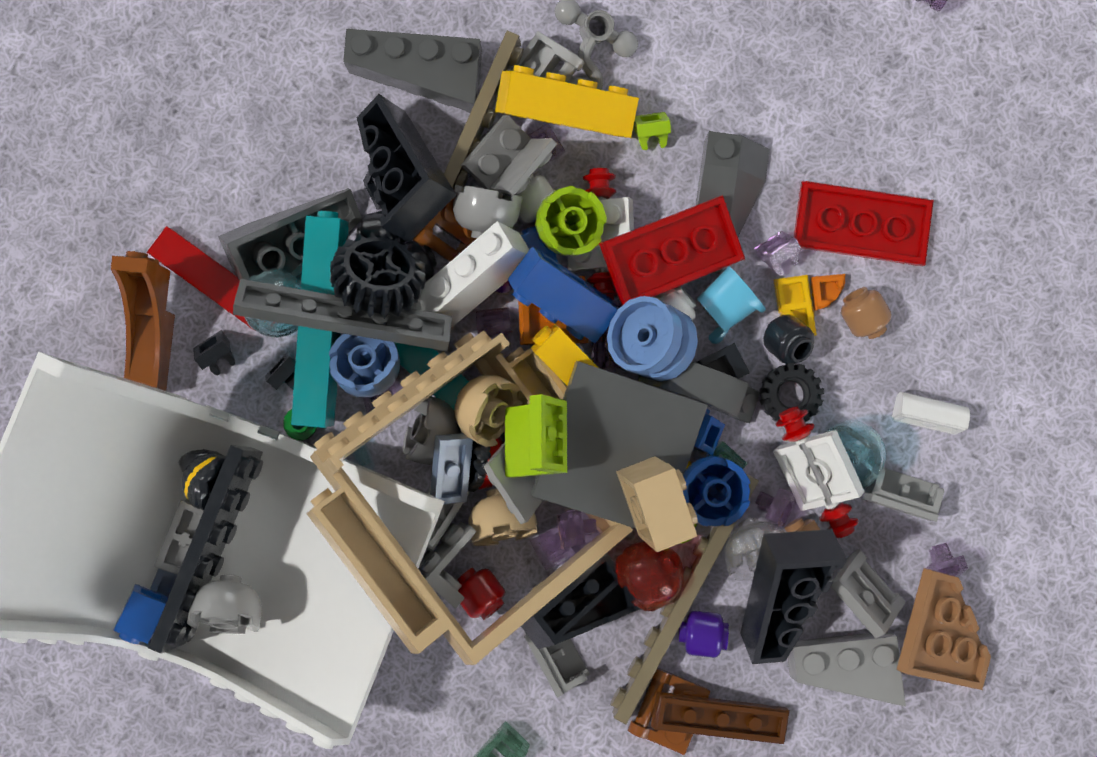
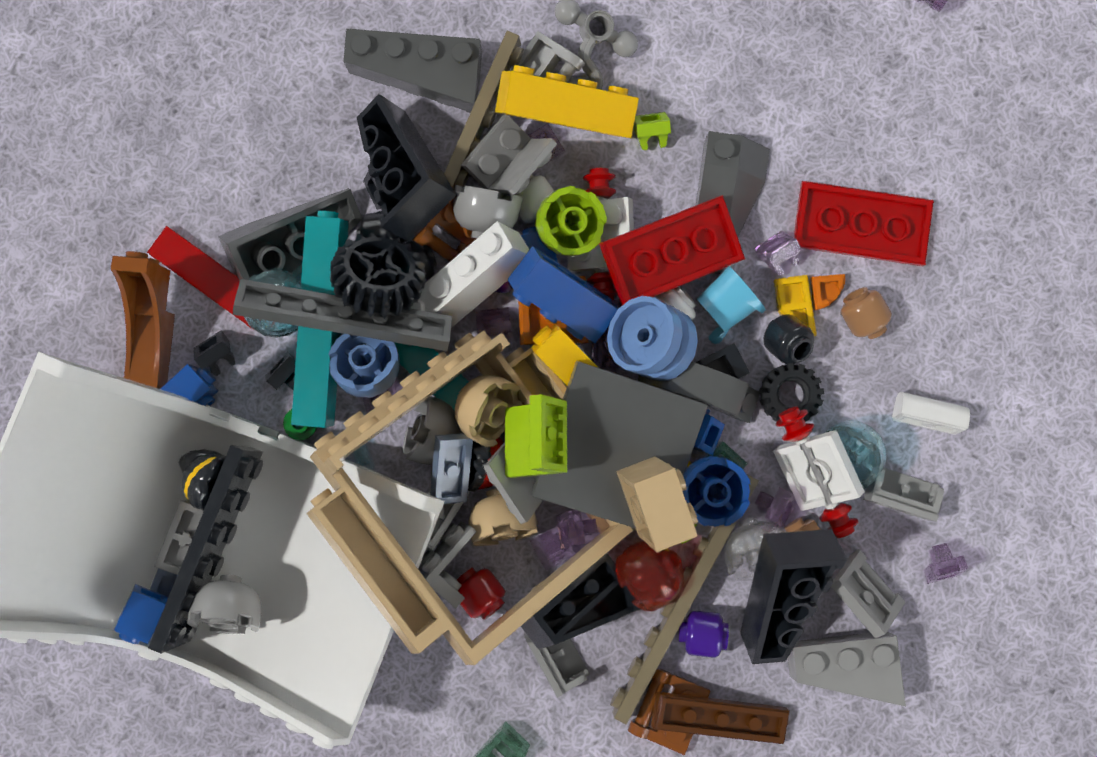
(193, 384): none -> blue brick
(943, 635): medium nougat plate -> none

